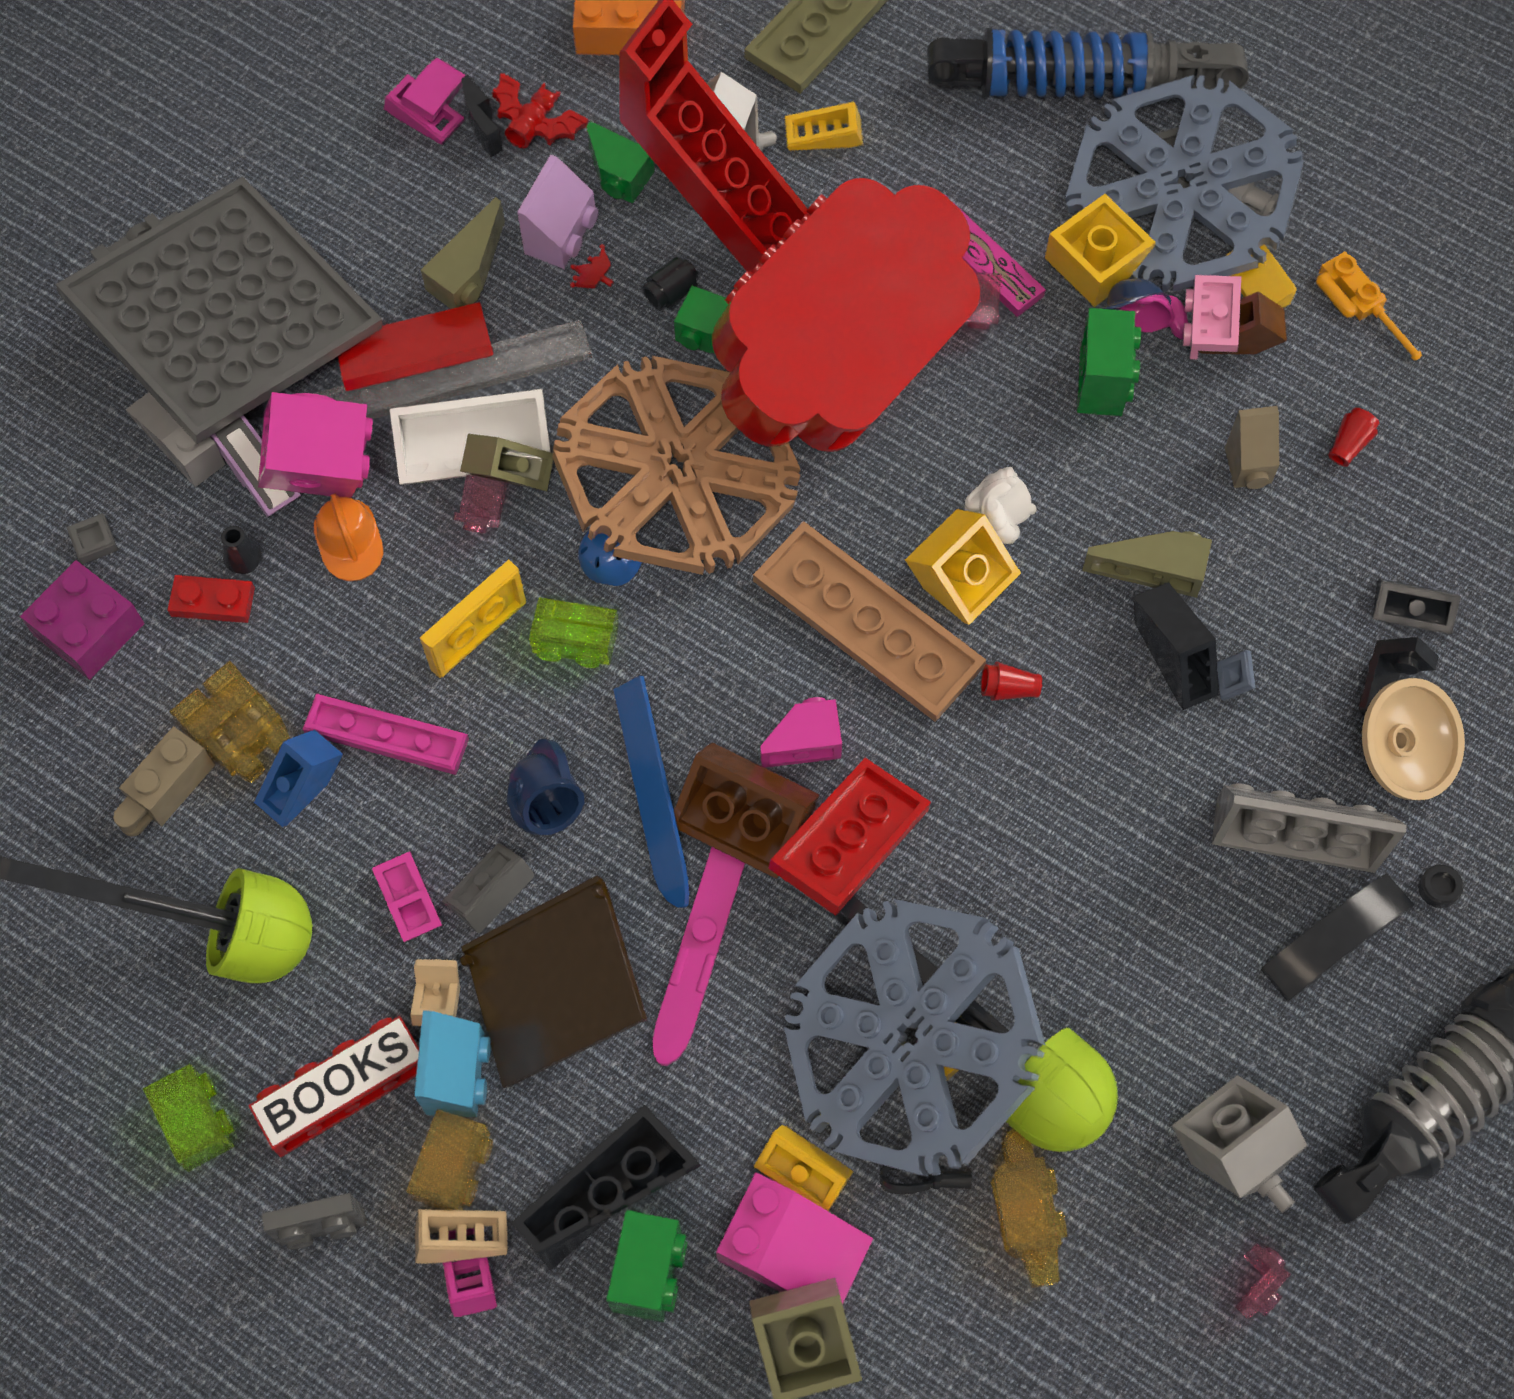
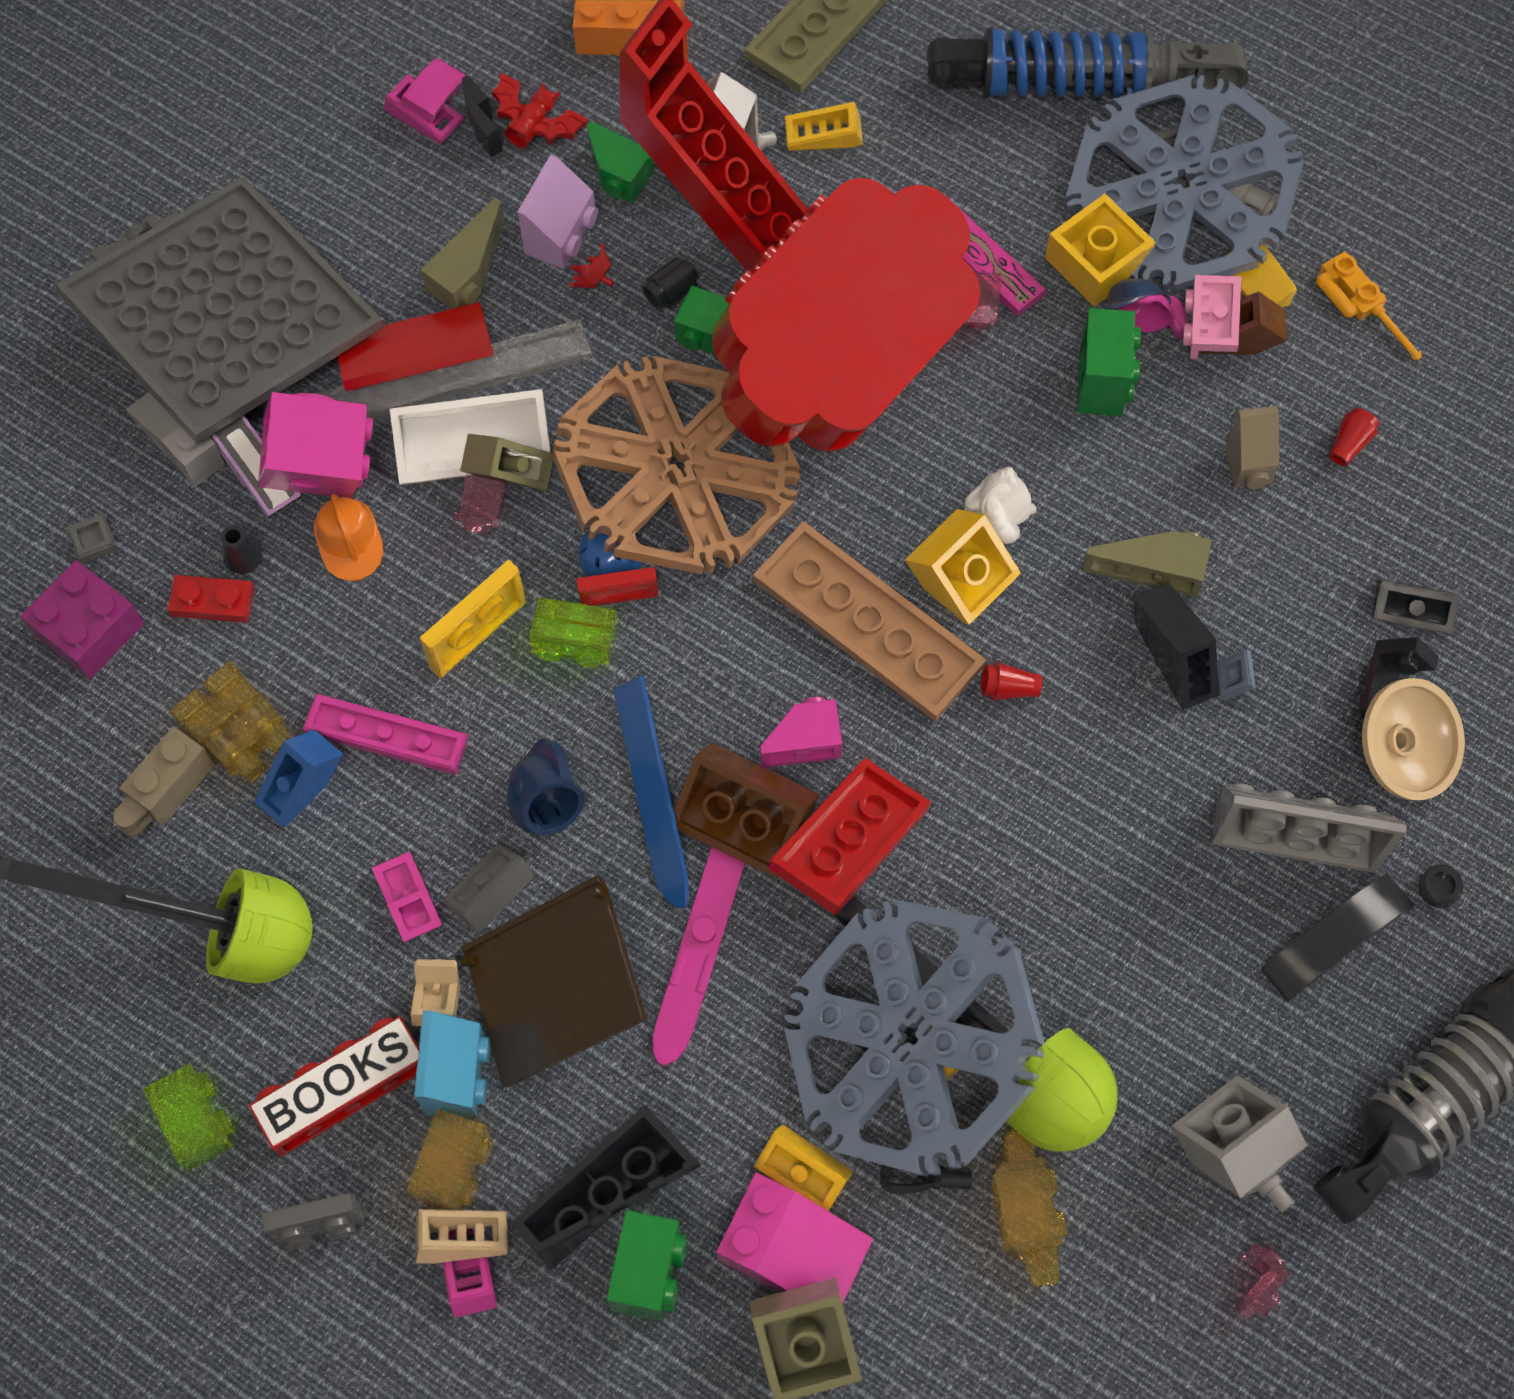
(618, 587): none -> red tile

